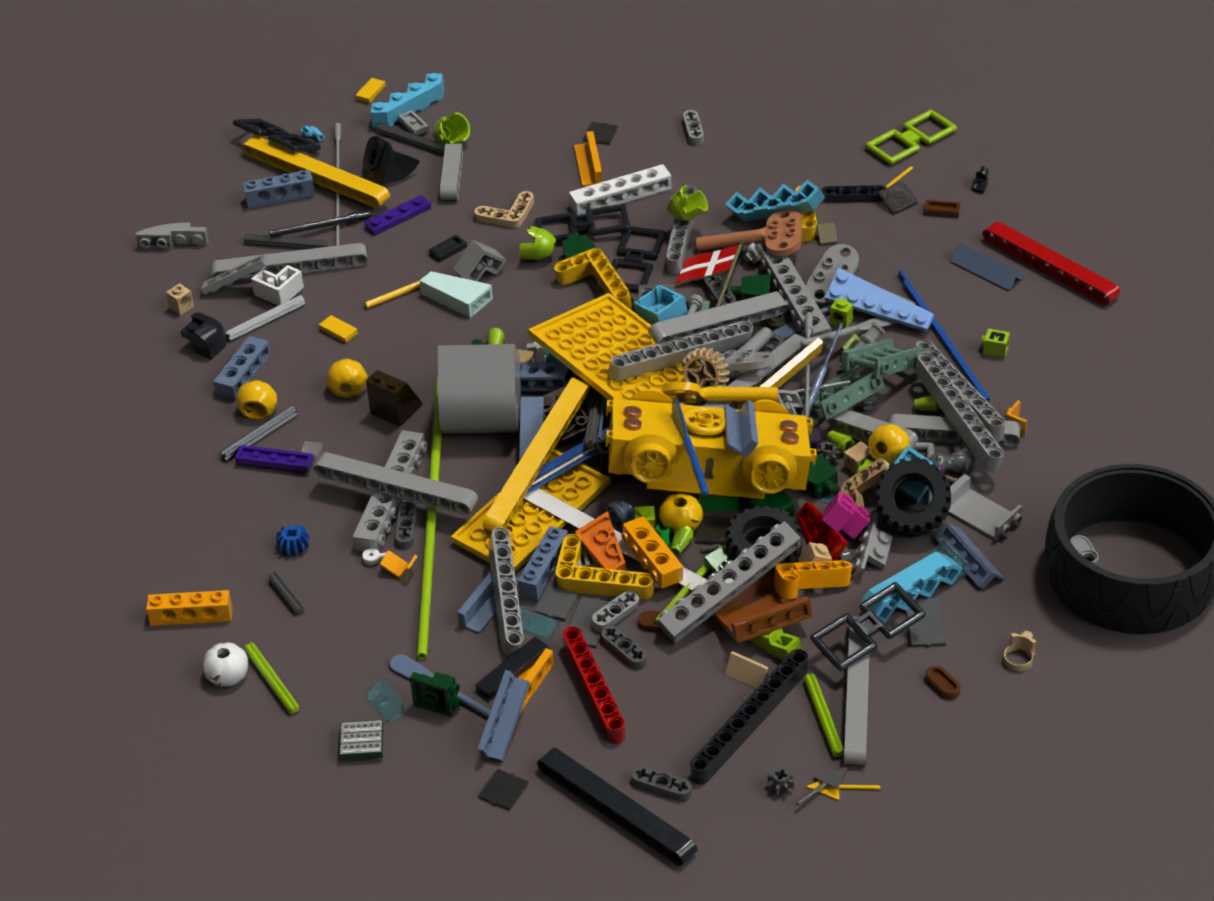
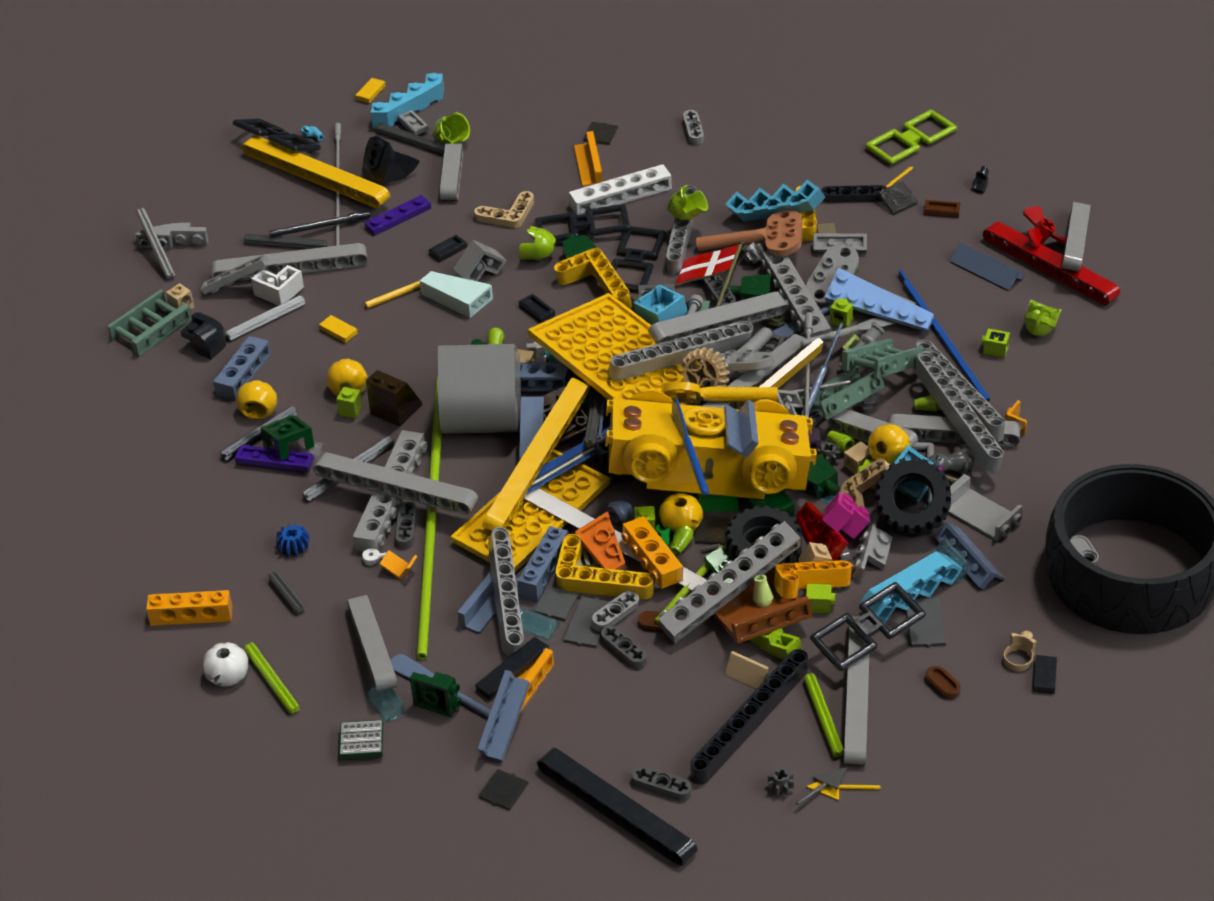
(151, 335): none -> sand green fence
(155, 243): none -> light grey axle
(278, 189): sand blue brick -> none
(284, 432): none -> dark green panel
(349, 402): none -> lime brick
(365, 456): none -> dark grey axle
(372, 643): none -> light grey beam
(537, 308): none -> black tile
(594, 685): red beam -> none
(762, 594): none -> yellowish green cone
(820, 597): none -> lime brick
(824, 241): none -> light grey plate
(1041, 318): none -> lime helmet
(1043, 227): none -> red piece
(1045, 674): none -> black tile
(1076, 236): none -> light grey beam

